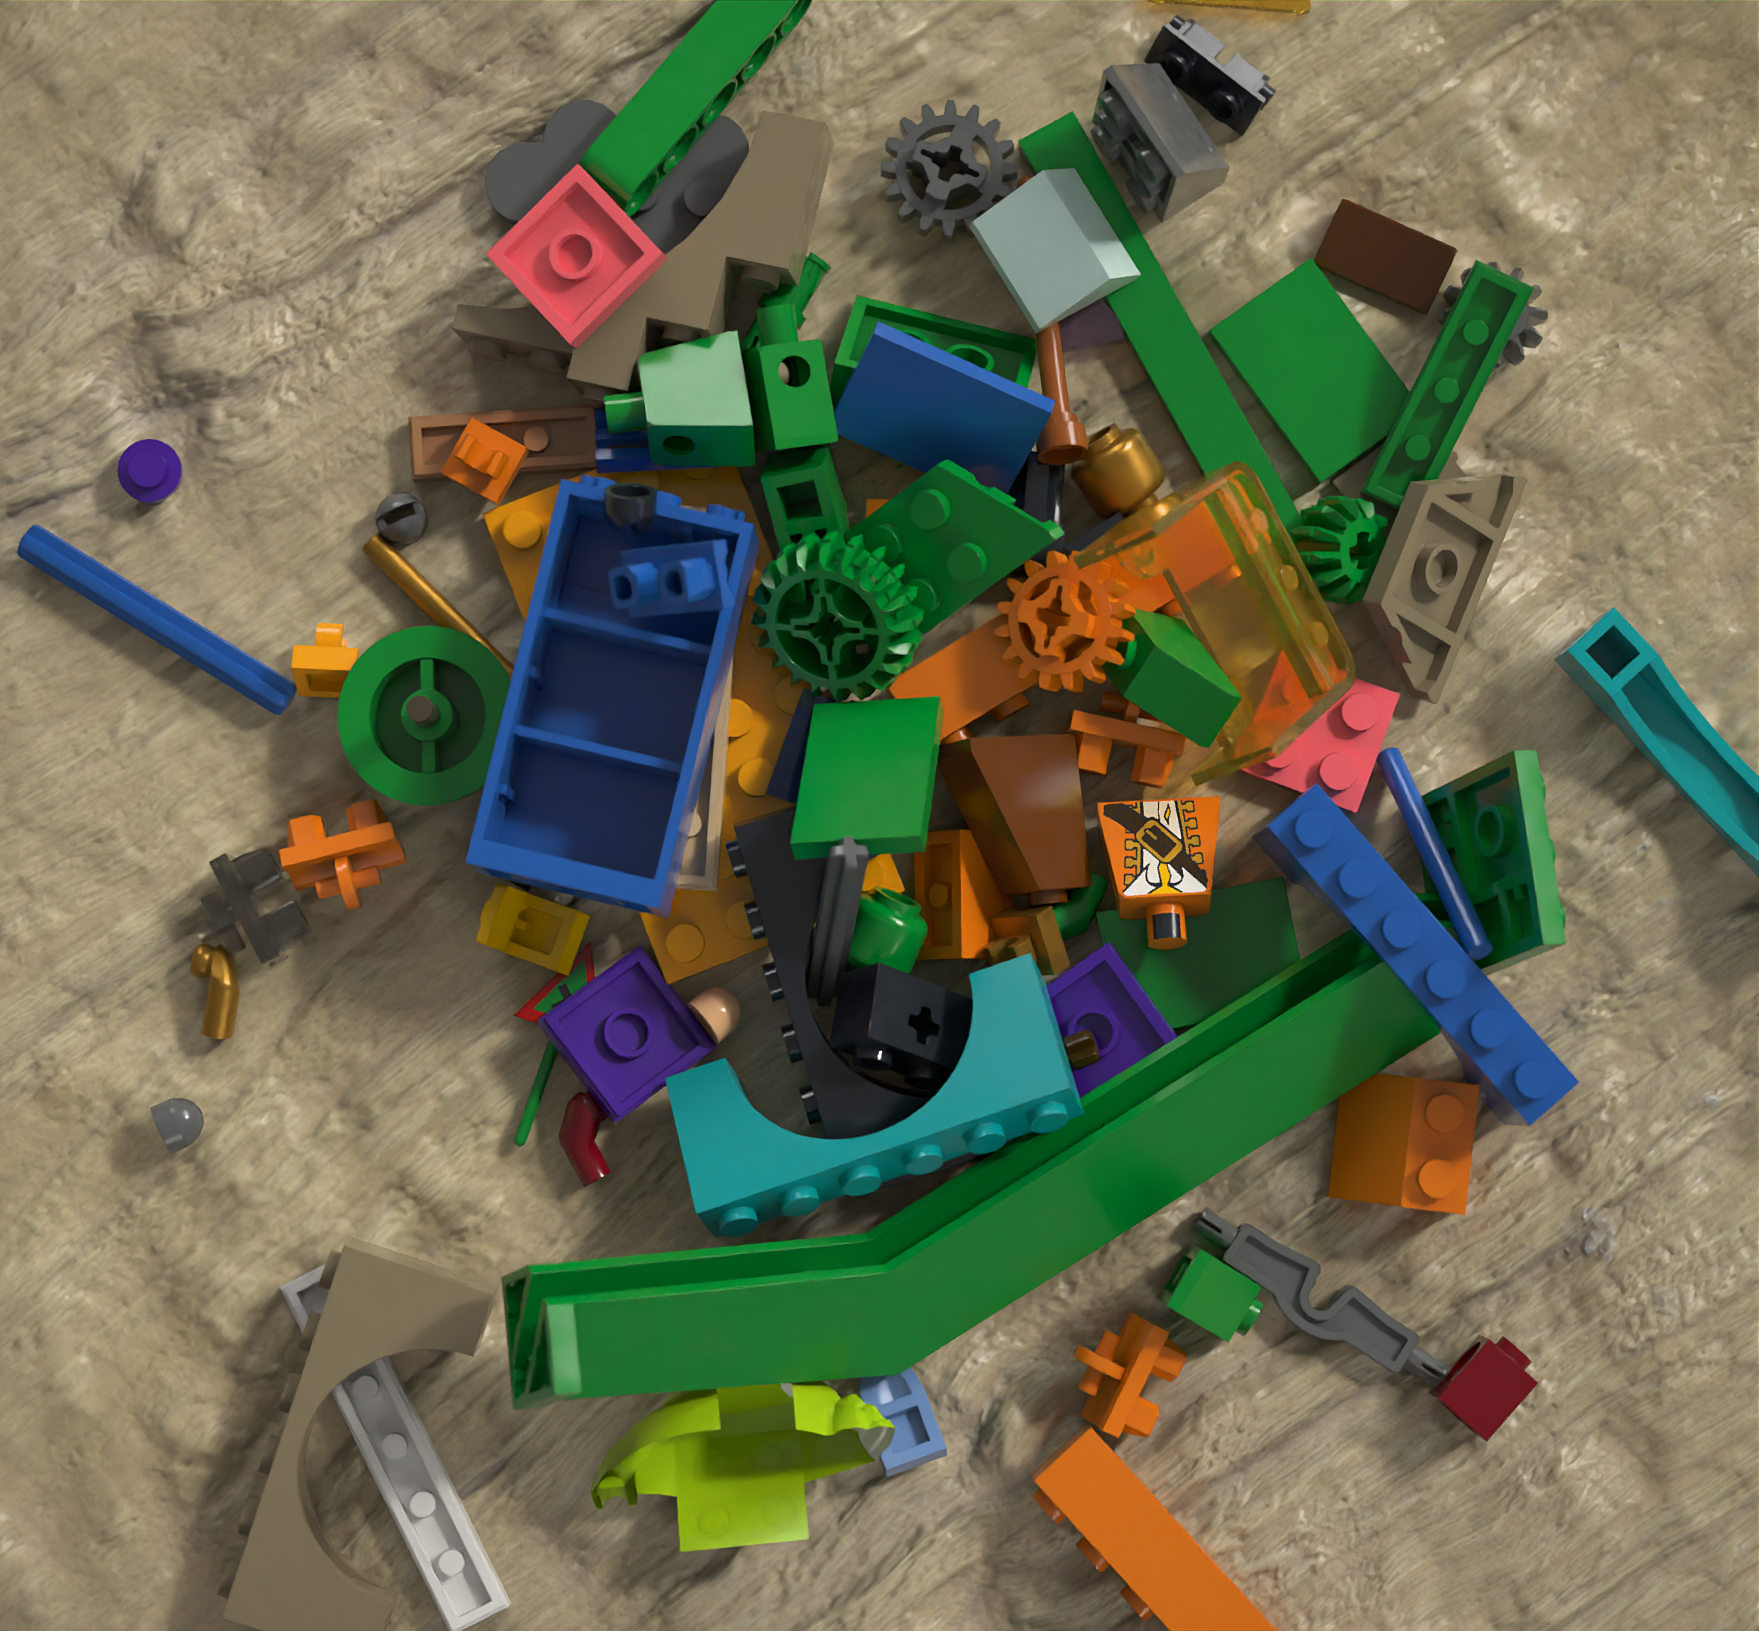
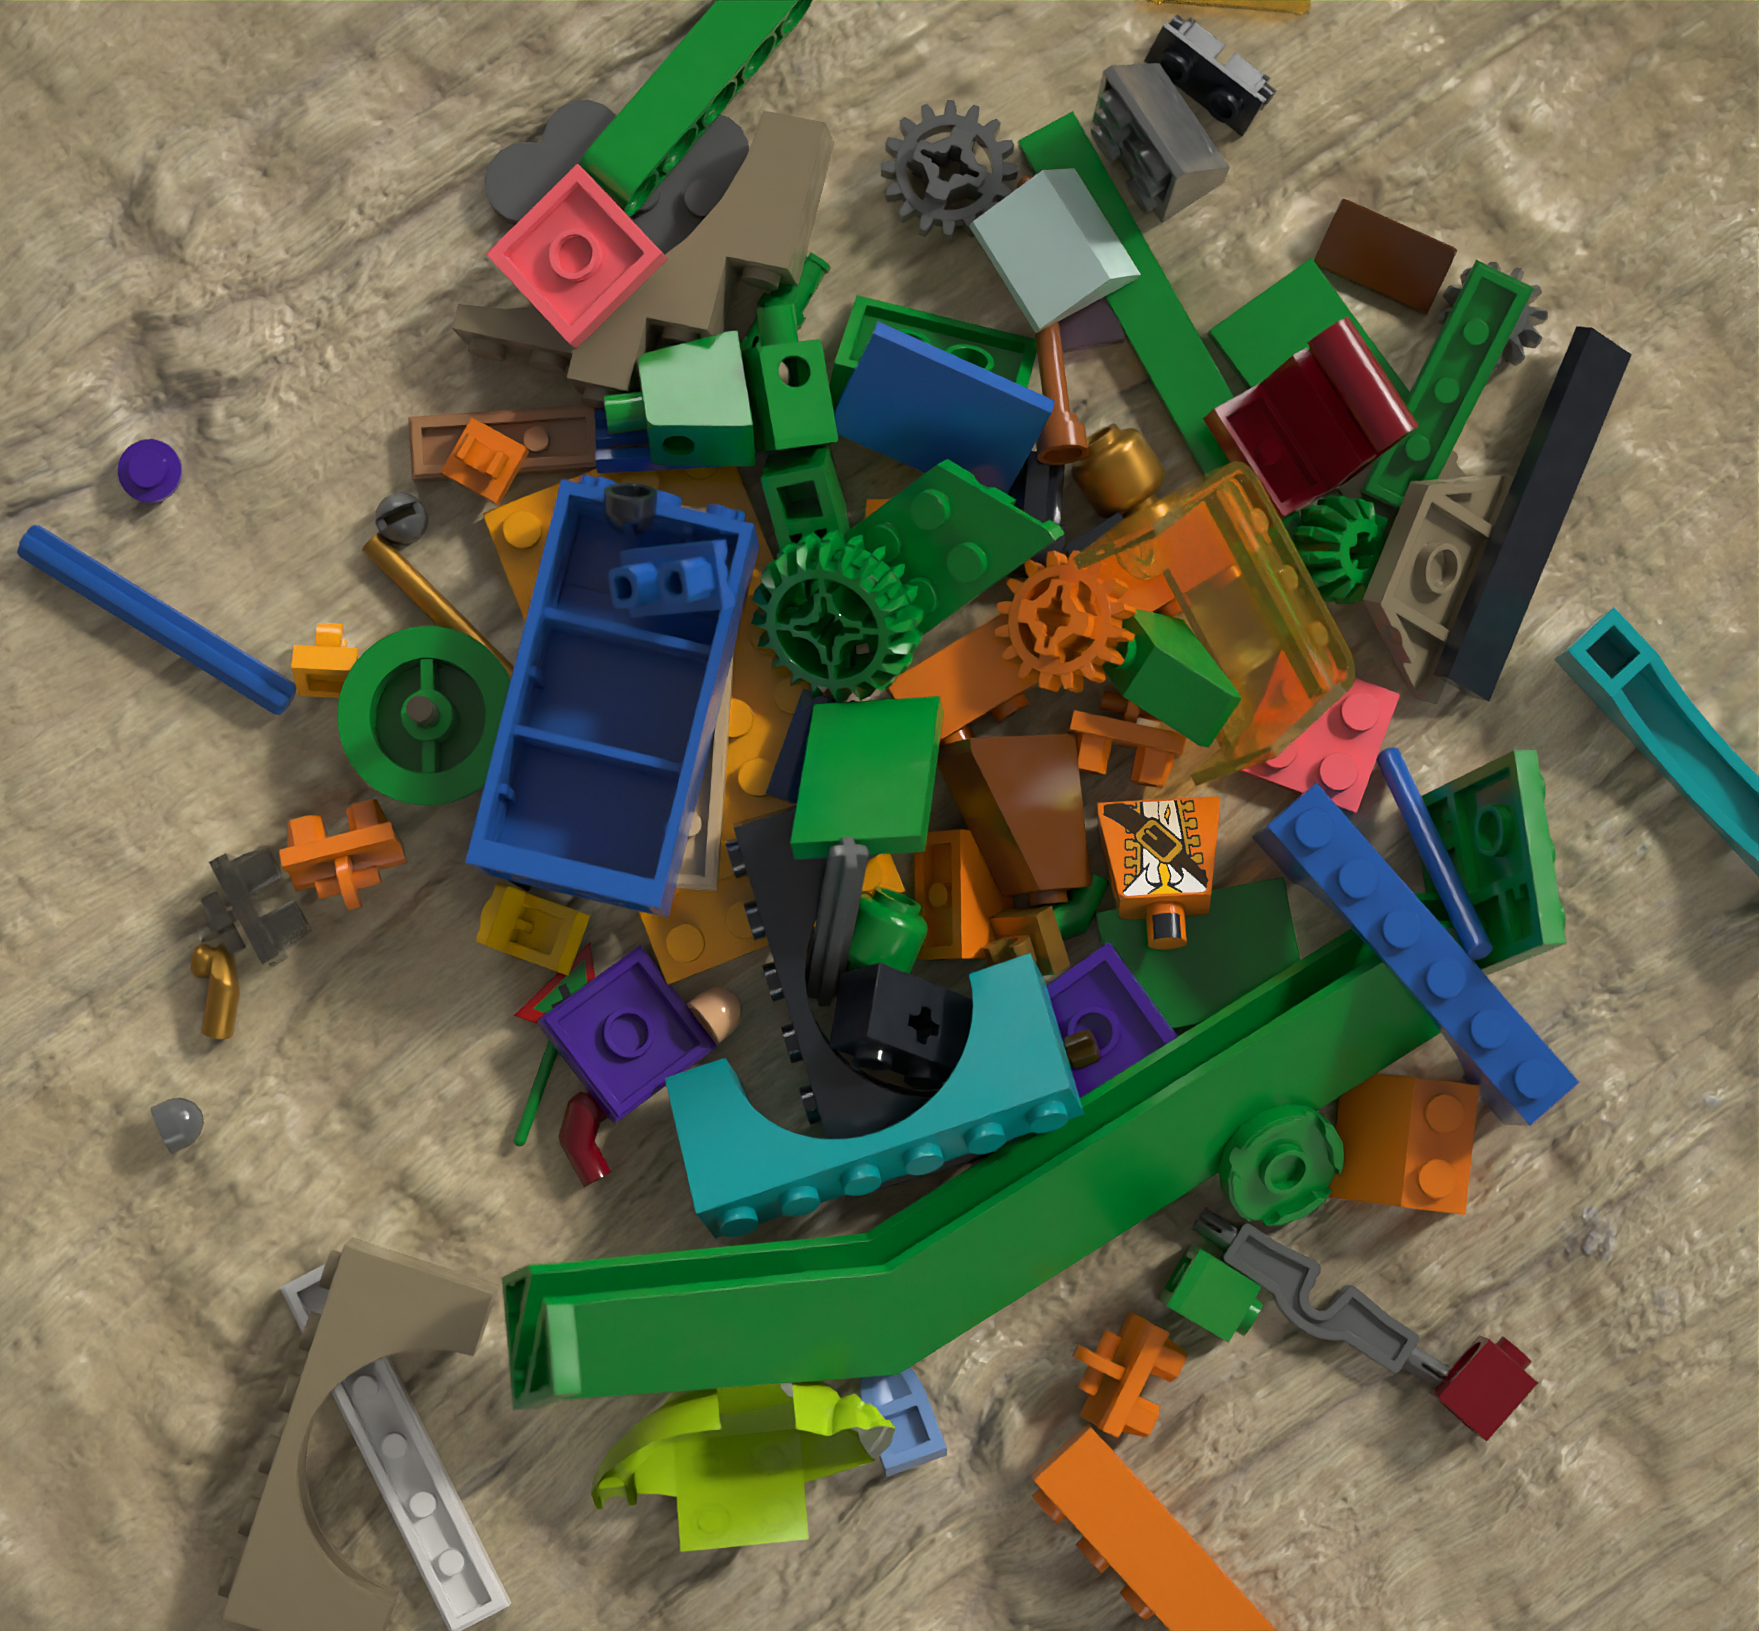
(1281, 1164): none -> green tile
(1314, 420): none -> dark red piece
(1532, 513): none -> black tile

